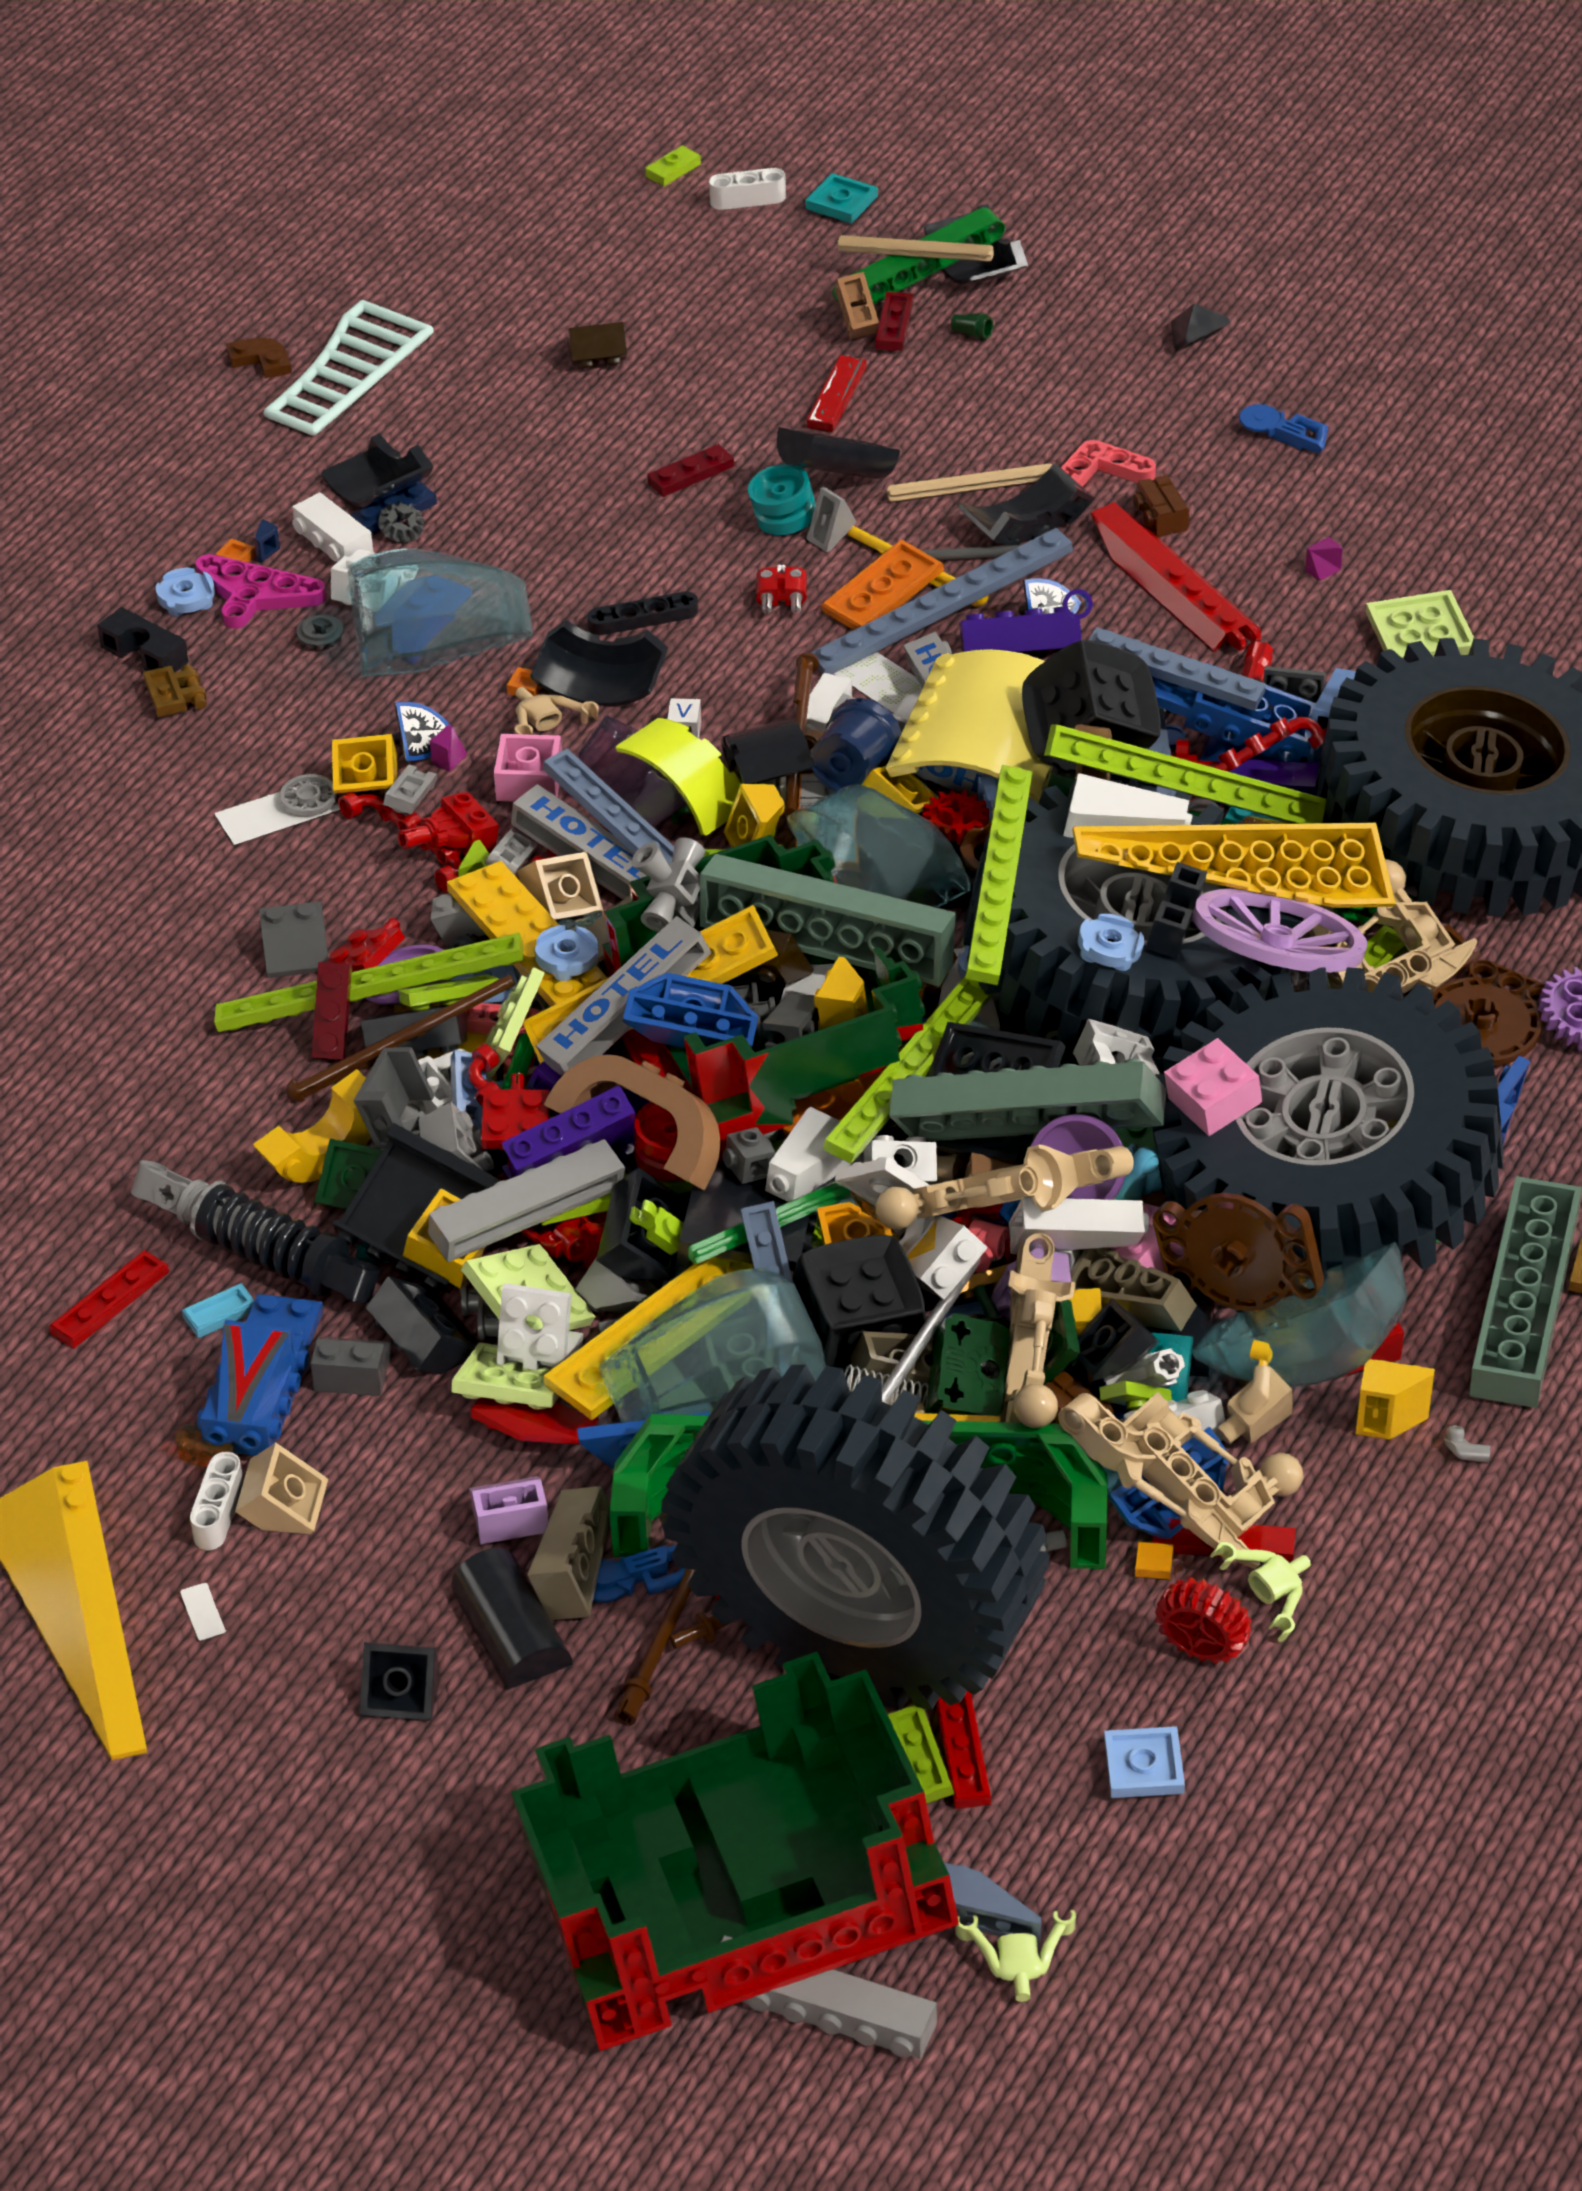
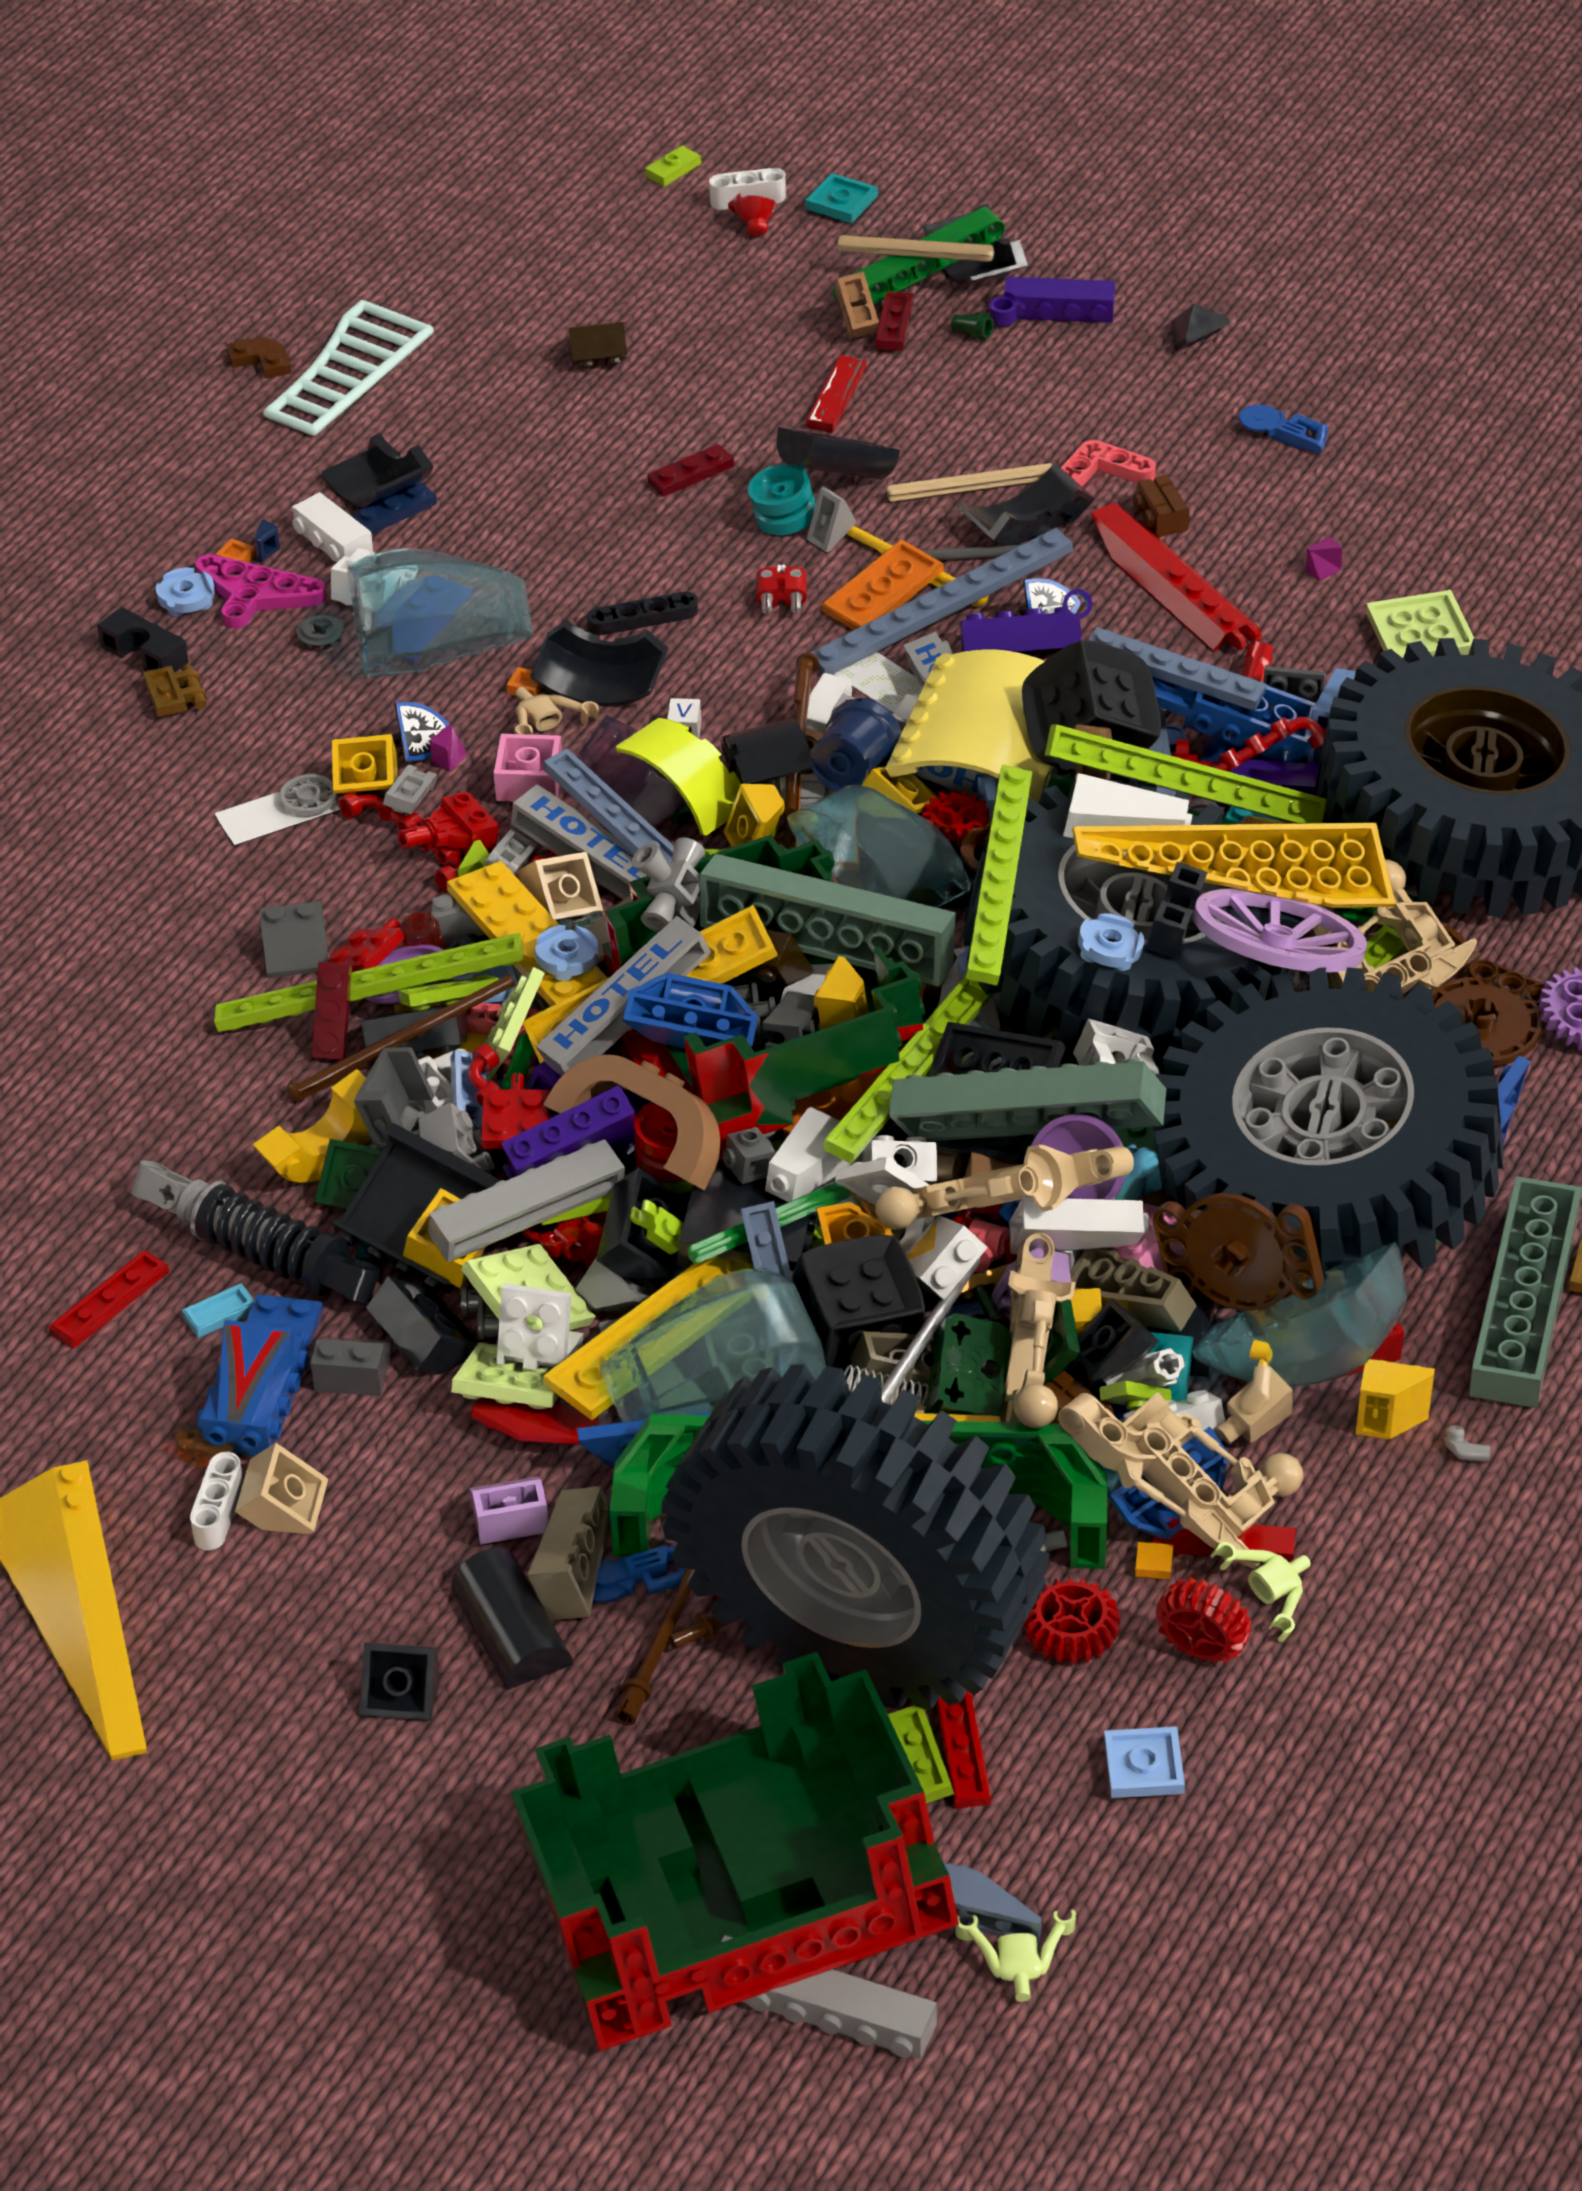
(202, 1611): white sticker -> none
(398, 531): dark grey gear -> none
(421, 929): none -> clear red head
(754, 212): none -> red hair
(1054, 300): none -> dark purple hinge
(1070, 1630): none -> red gear
(1213, 1087): bright pink brick -> none

